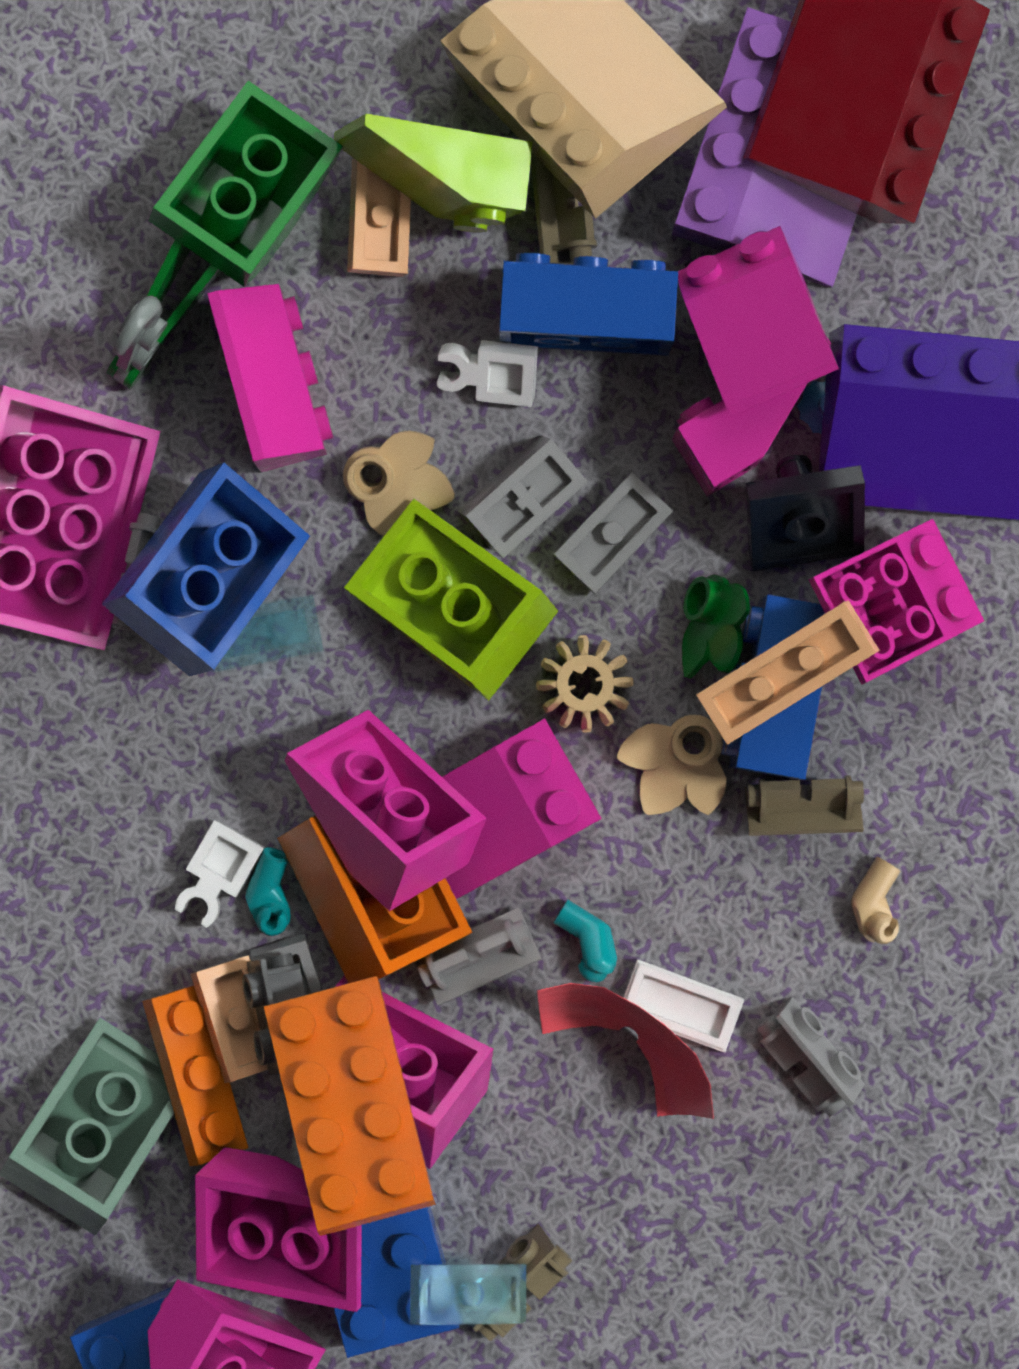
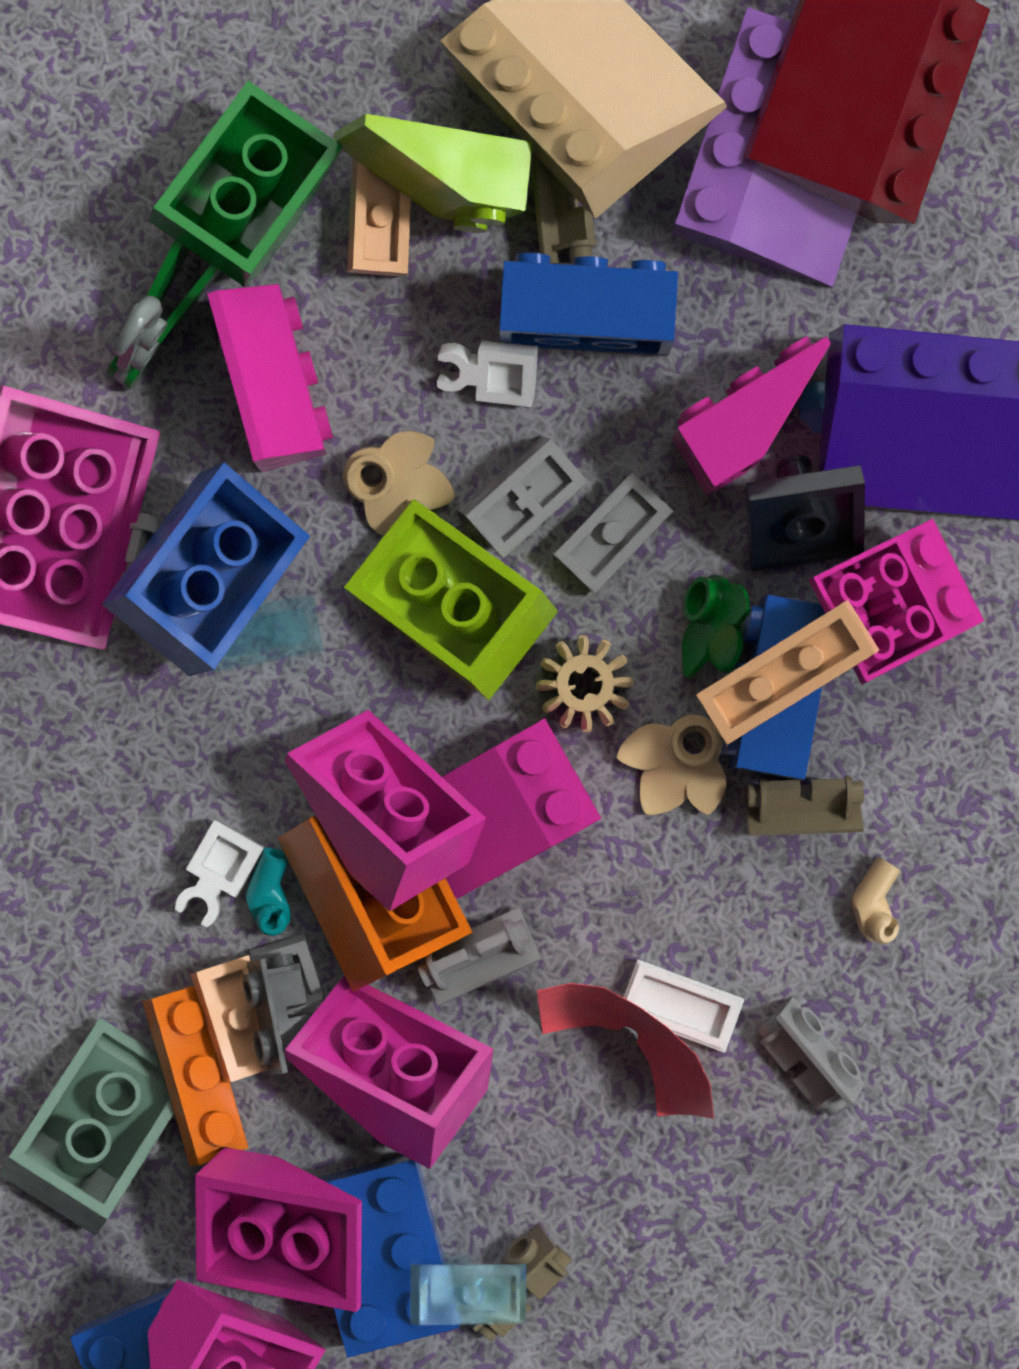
(349, 1106): orange plate -> none
(595, 941): teal arm -> none
(756, 320): dark pink slope -> none

